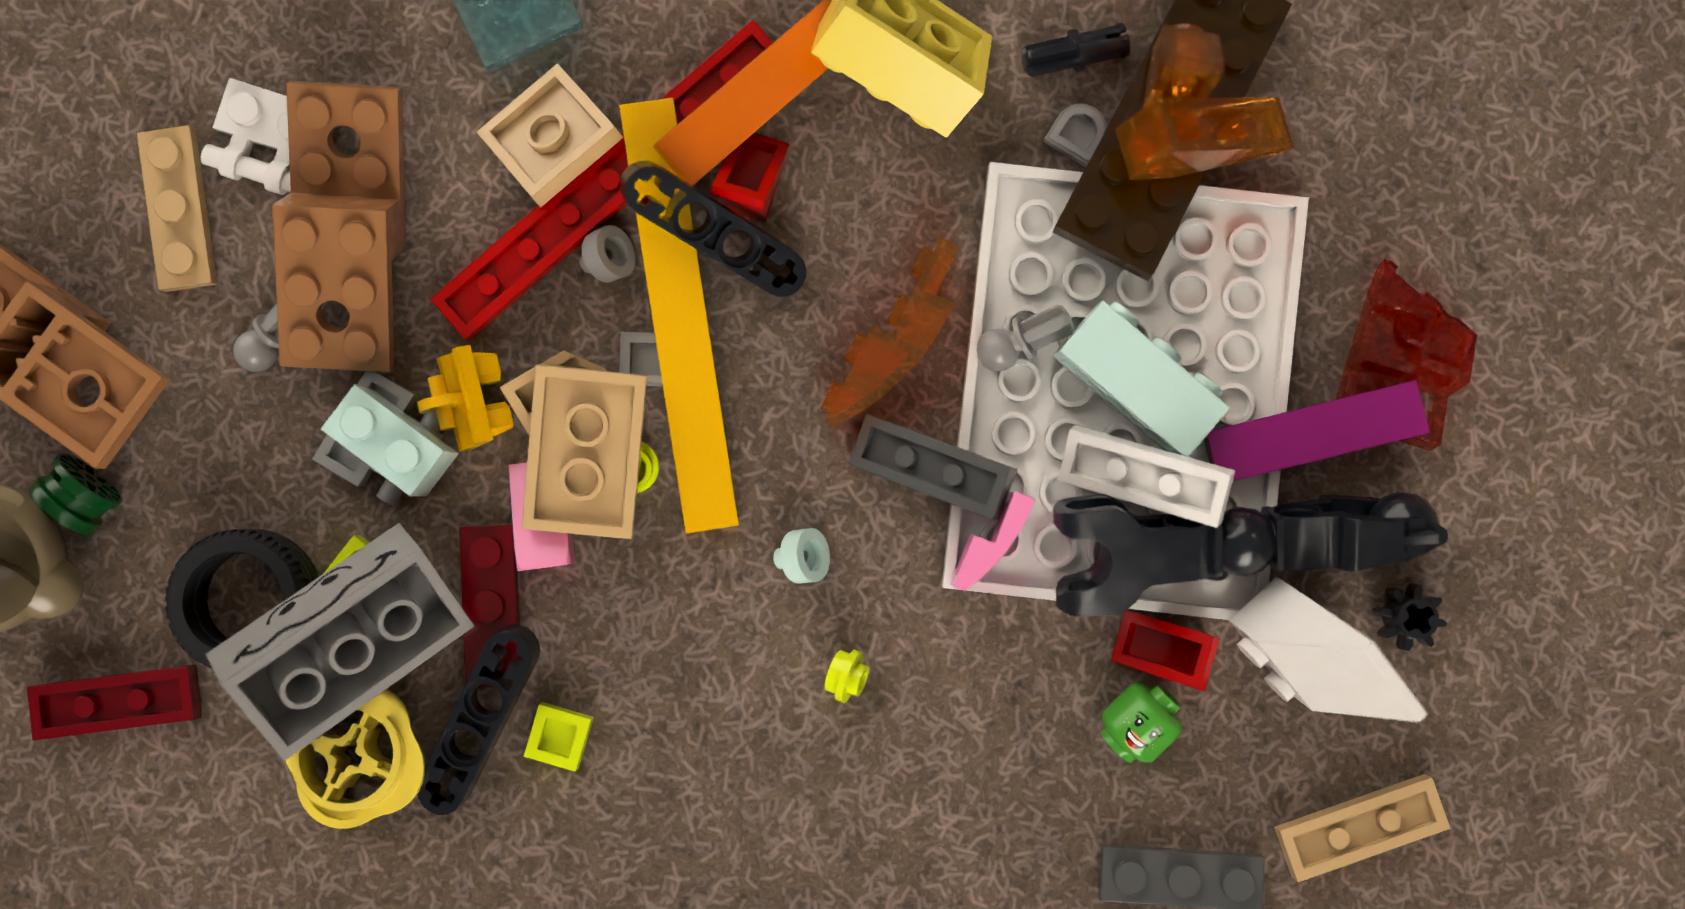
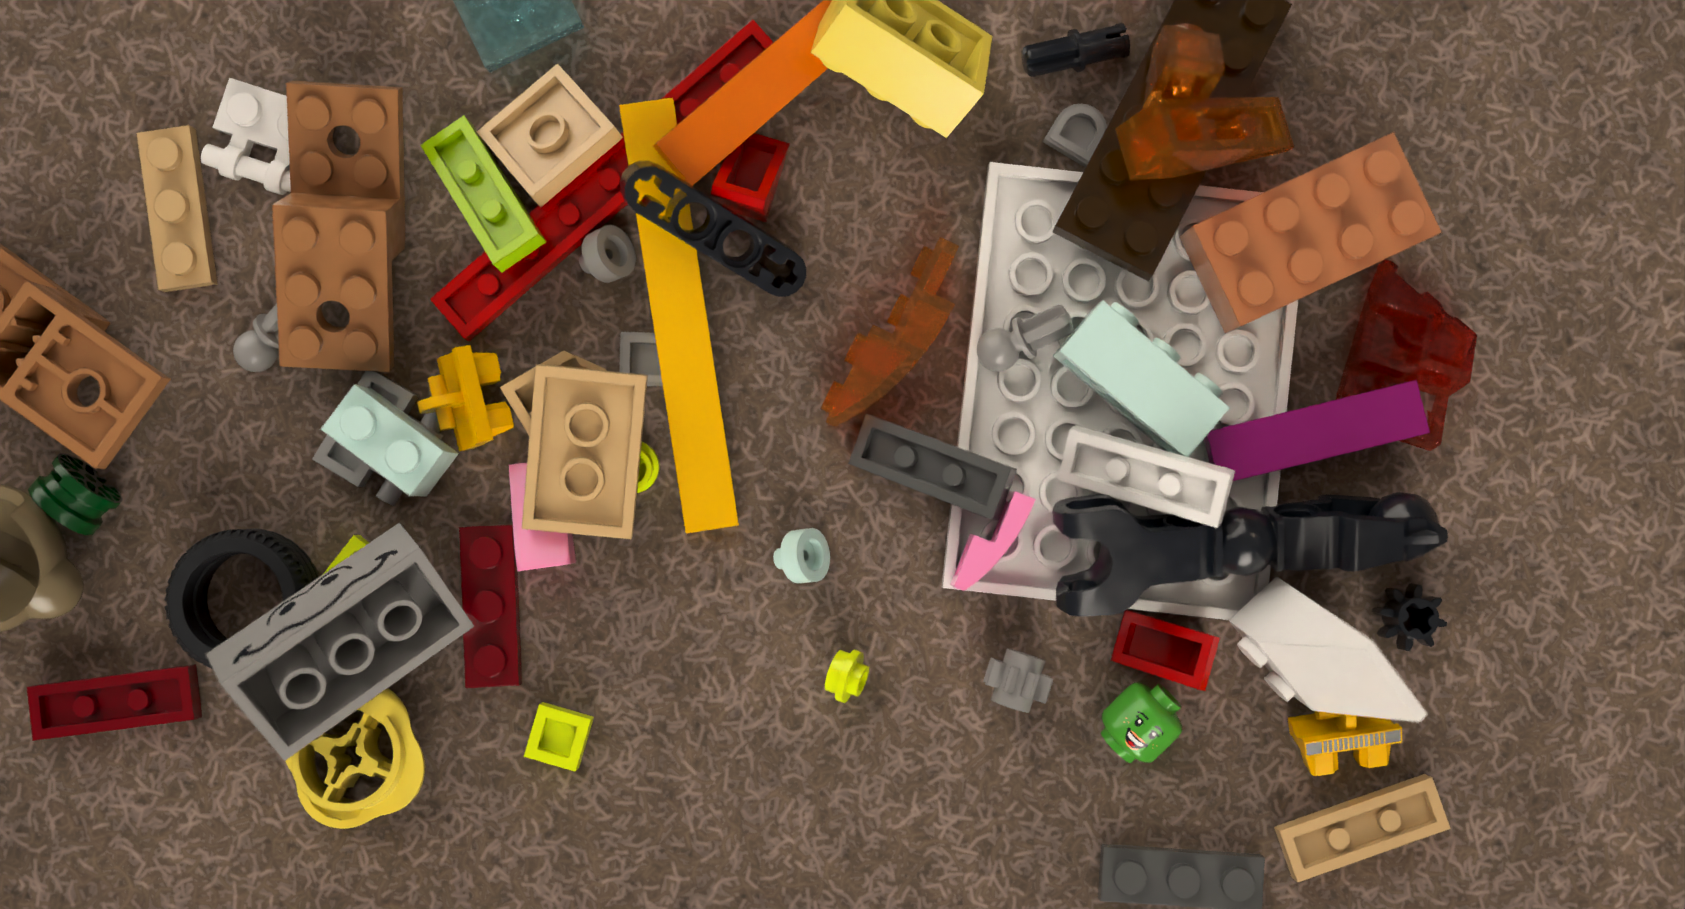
(473, 717): black beam -> none
(483, 194): none -> lime plate
(1018, 680): none -> light grey gear
(1309, 232): none -> nougat brick
(1326, 734): none -> yellow hips

